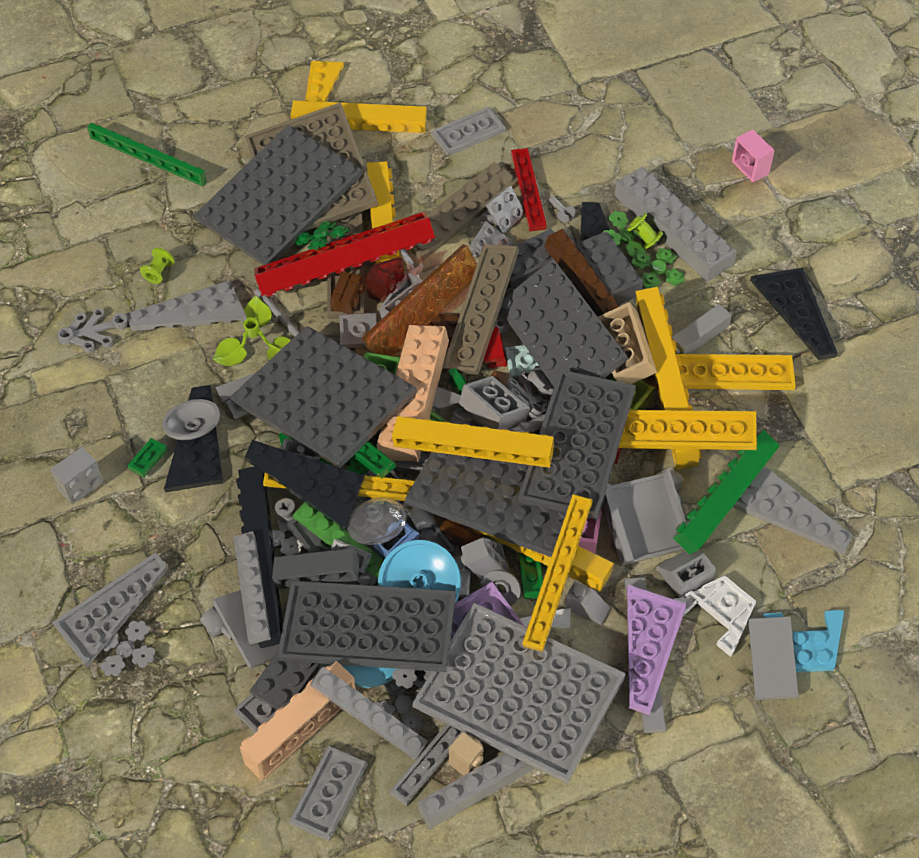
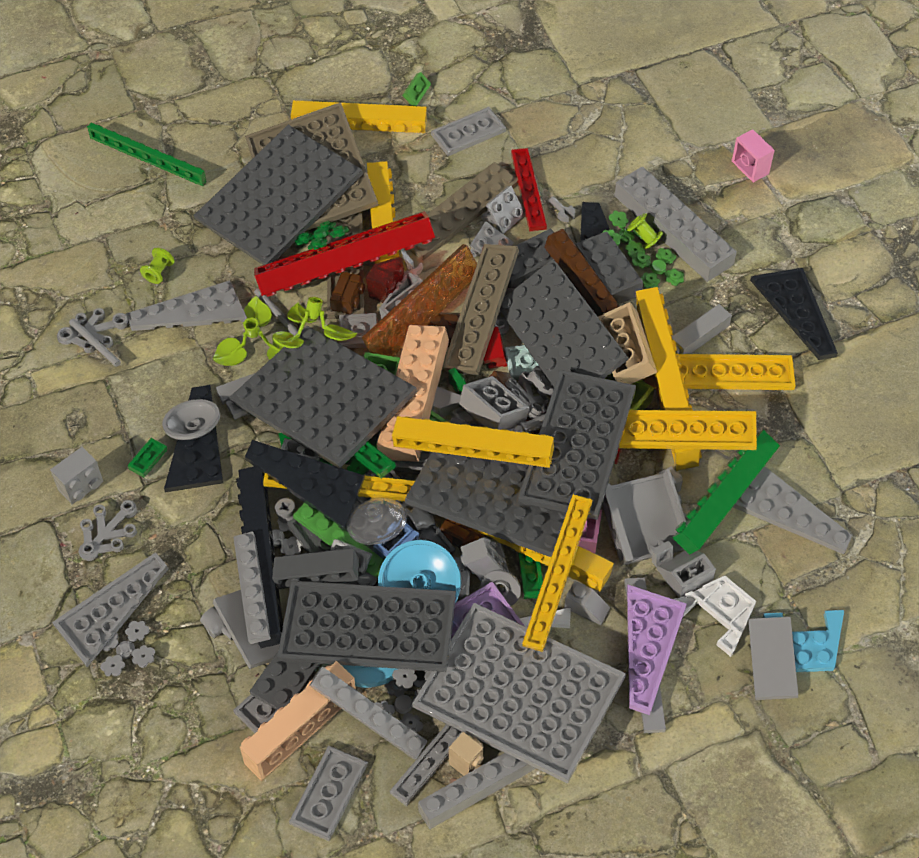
(91, 339): none -> light grey bar
(107, 531): none -> light grey plant
(309, 315): none -> lime plant
(321, 79): yellow wing -> none
(416, 89): none -> bright green plate
(661, 553): none -> light grey tile

